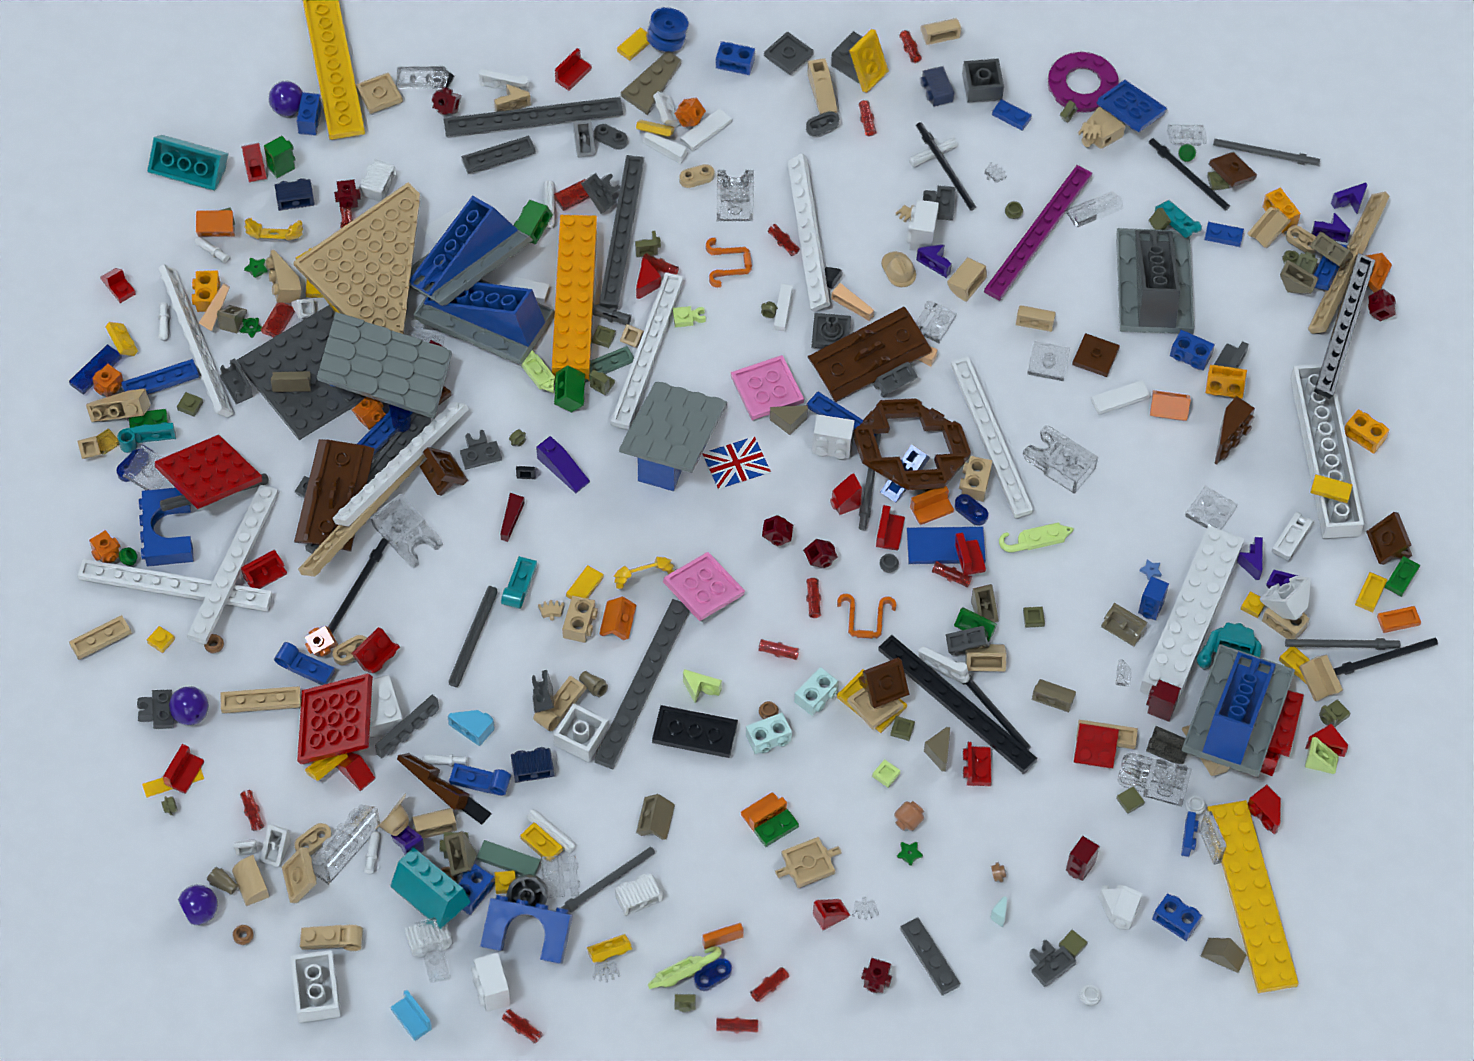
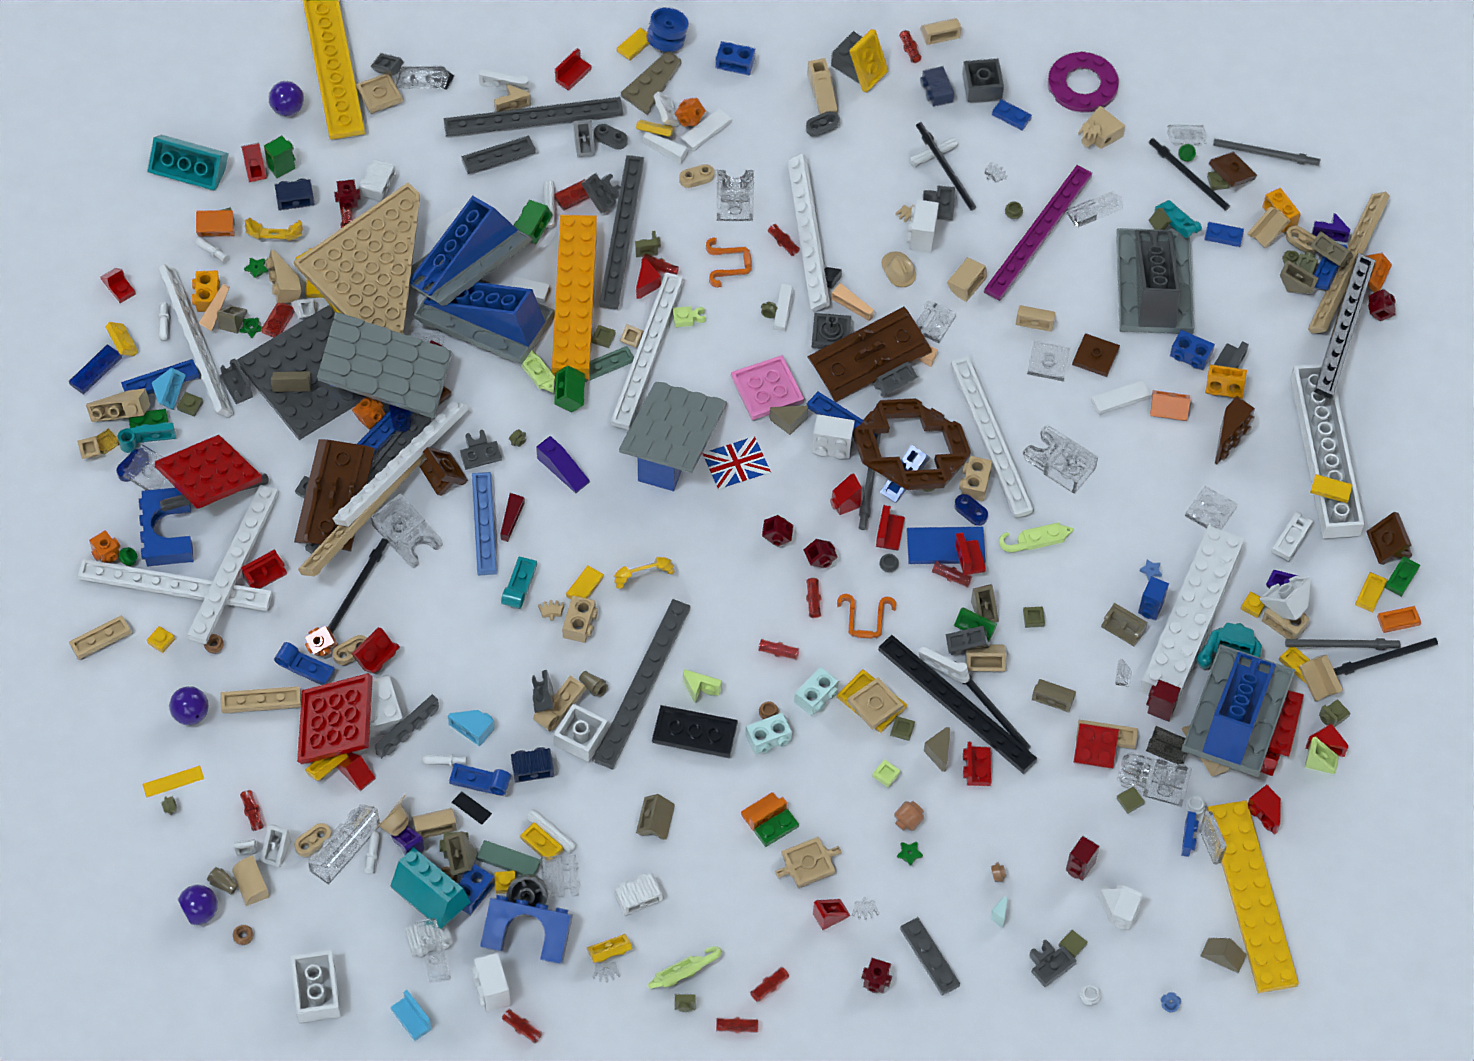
(107, 381): orange brick -> none
(156, 709): dark grey plate -> none
(168, 387): none -> medium azure slope
(182, 770): red panel -> none
(299, 875): tan plate -> none
(309, 113): blue brick -> none
(332, 937): tan plate -> none
(387, 64): none -> dark grey plate
(428, 775): reddish brown slope -> none
(446, 101): dark red brick -> none
(472, 636): dark grey axle -> none
(484, 523): none -> medium blue tile
(525, 472): black slope -> none
(572, 904): dark grey bar -> none
(601, 382): olive bracket -> none
(611, 314): dark grey pin -> none
(618, 618): orange panel -> none
(703, 586): bright pink plate -> none
(711, 974): clear blue plate -> none
(722, 935): orange tile -> none
(788, 53): dark grey plate -> none
(867, 118): clear red pin -> none
(885, 682): reddish brown bracket -> none
(931, 505): orange panel -> none
(932, 258): dark purple slope -> none
(1068, 112): olive tile -> none
(1131, 105): blue plate -> none
(1170, 1006): none -> medium blue plate
(1174, 920): blue brick -> none
(1253, 560): dark purple slope -> none
(1352, 195): dark purple slope -> none
(1365, 433): light orange brick -> none

